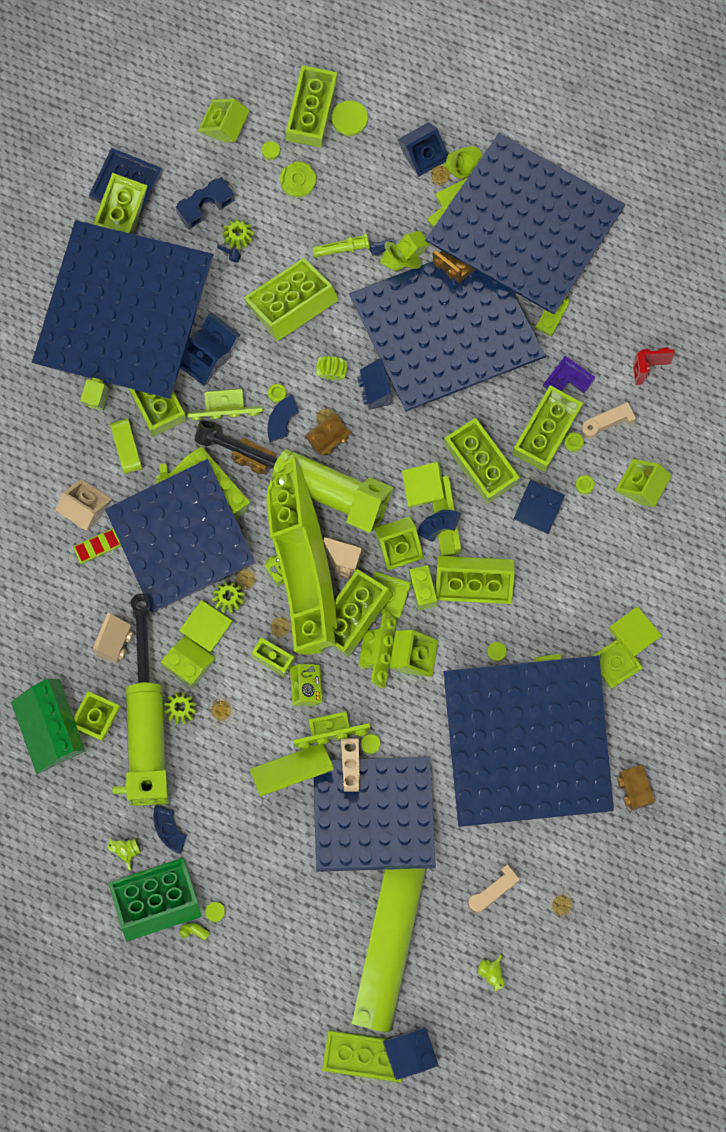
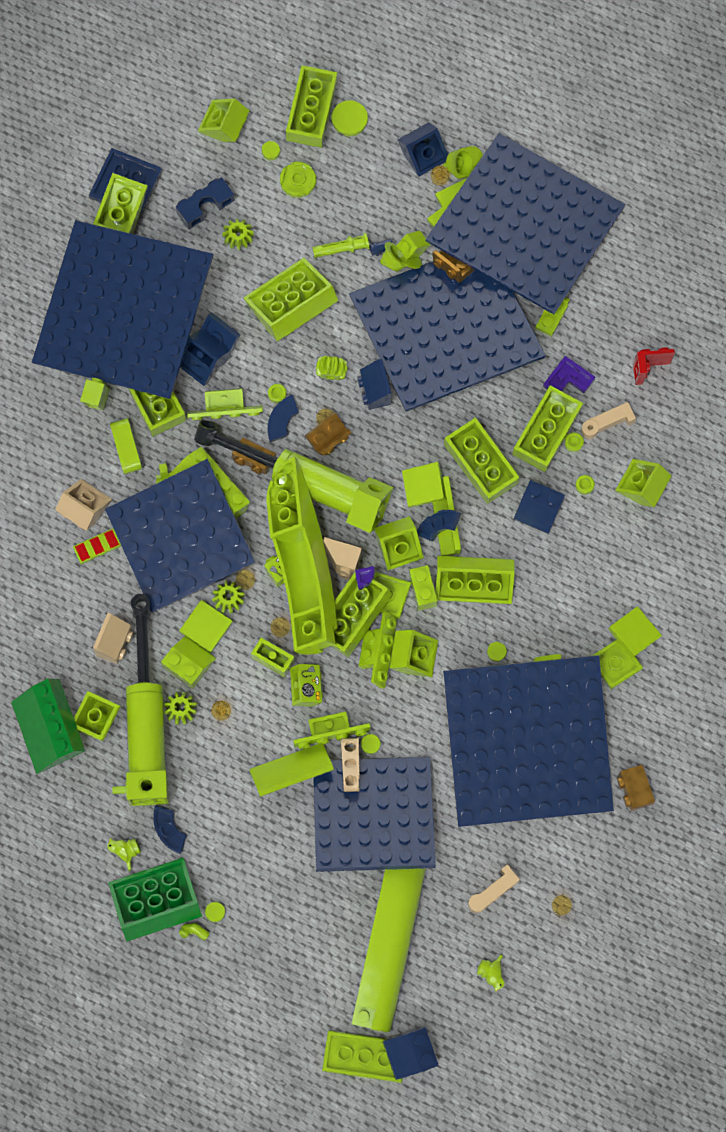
(234, 253): dark blue hand -> none
(364, 576): none -> dark purple tile

